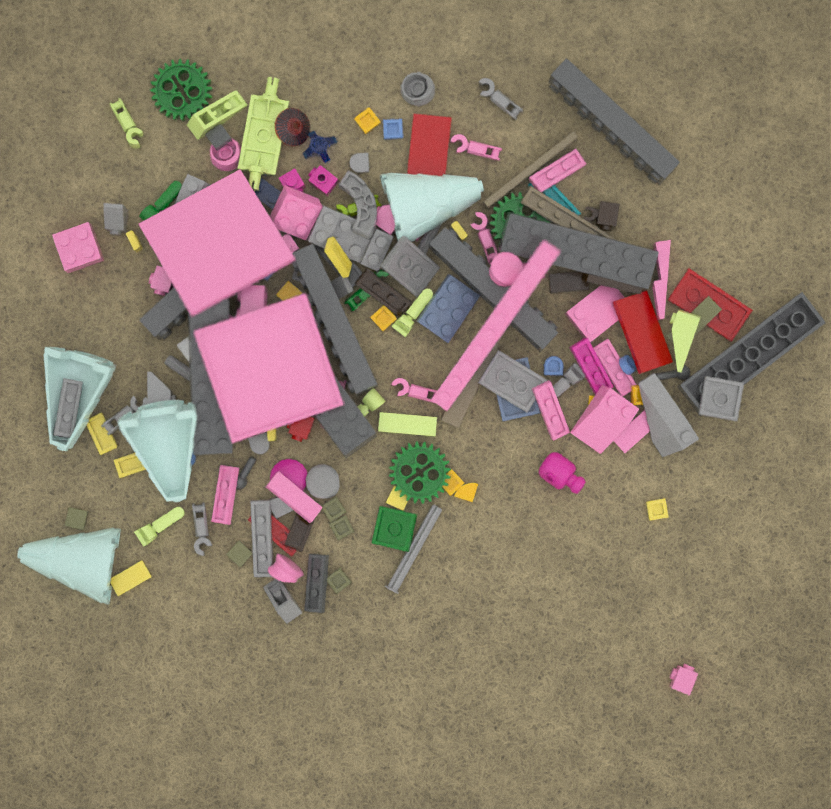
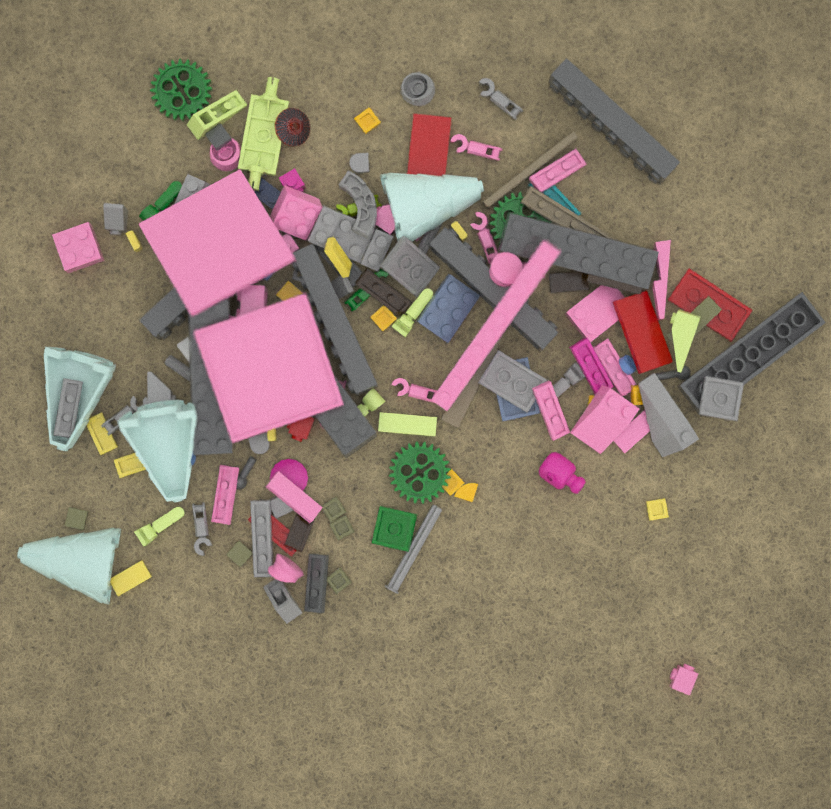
(127, 123): yellowish green piece -> none
(160, 281): bright pink brick -> none
(319, 146): clear blue rock -> none
(322, 180): dark pink brick -> none
(322, 481): light grey piece -> none
(393, 129): medium blue tile -> none
(395, 500): light yellow tile -> none
(553, 366): medium blue tile -> none
(606, 215): dark brown brick -> none

